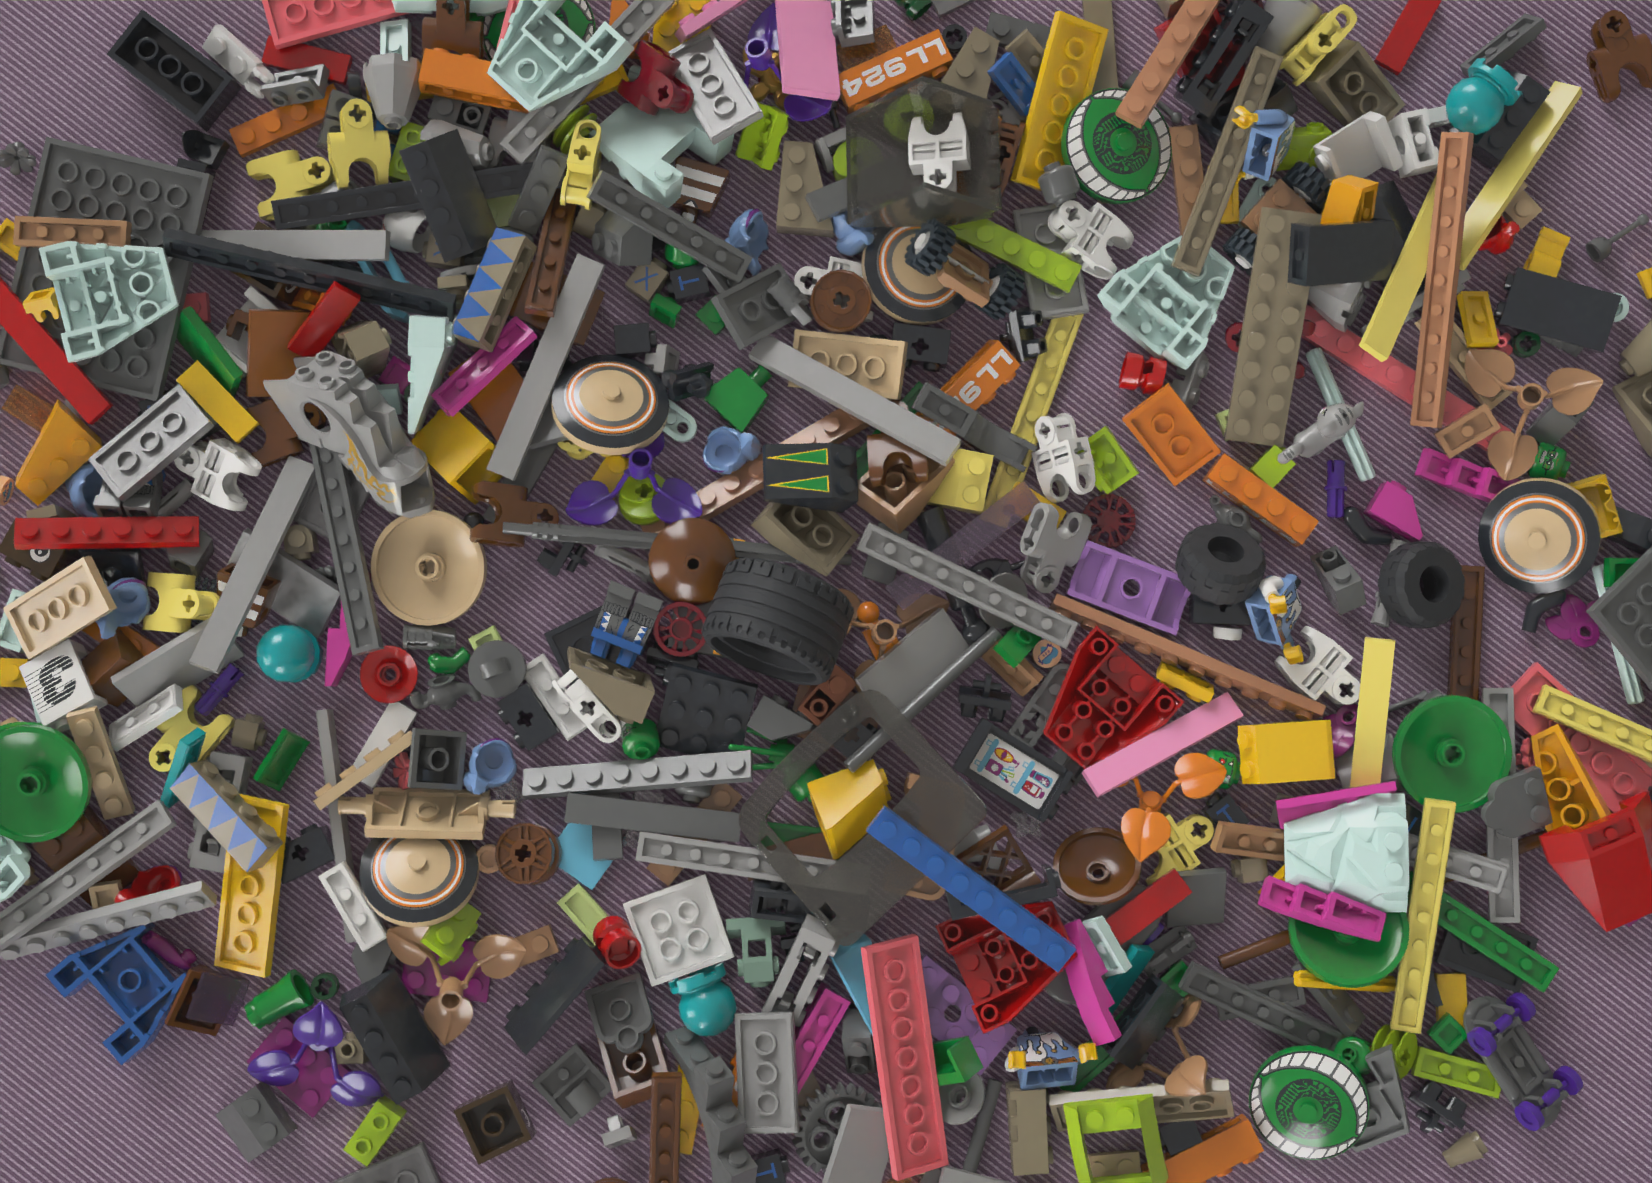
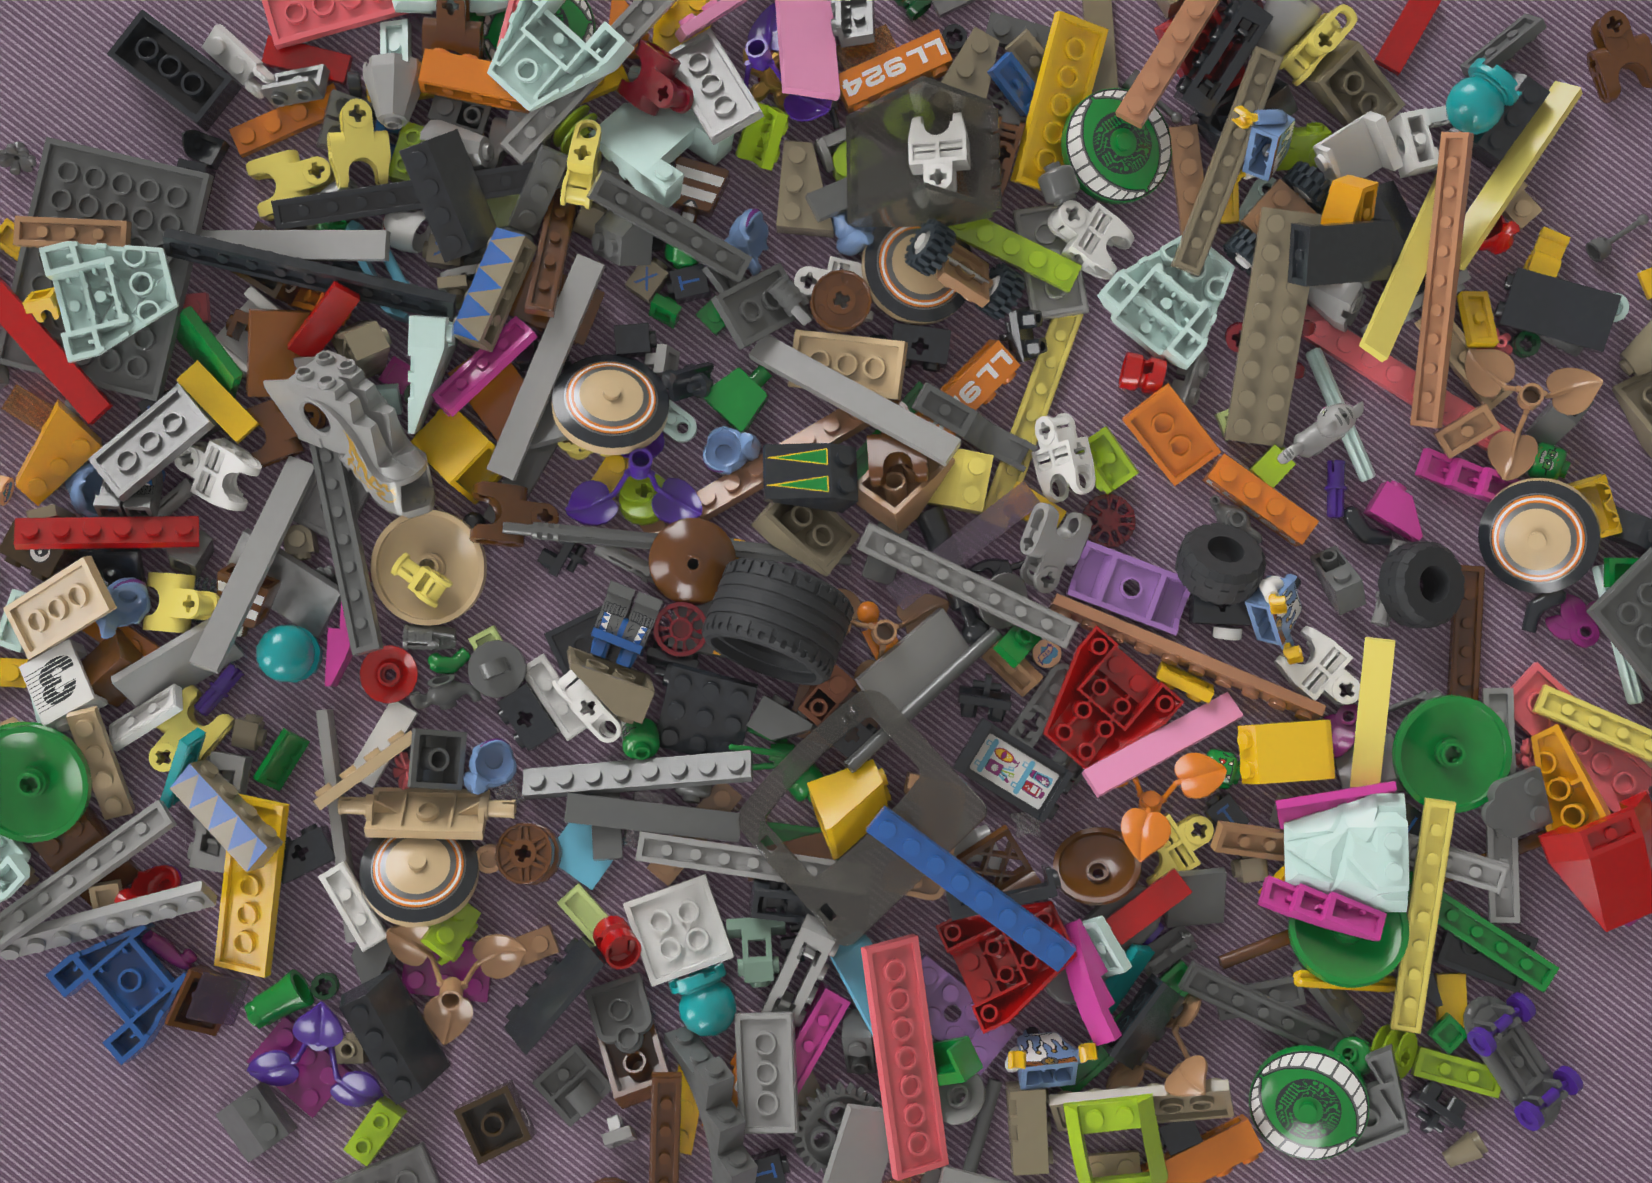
(424, 581): none -> light yellow connector

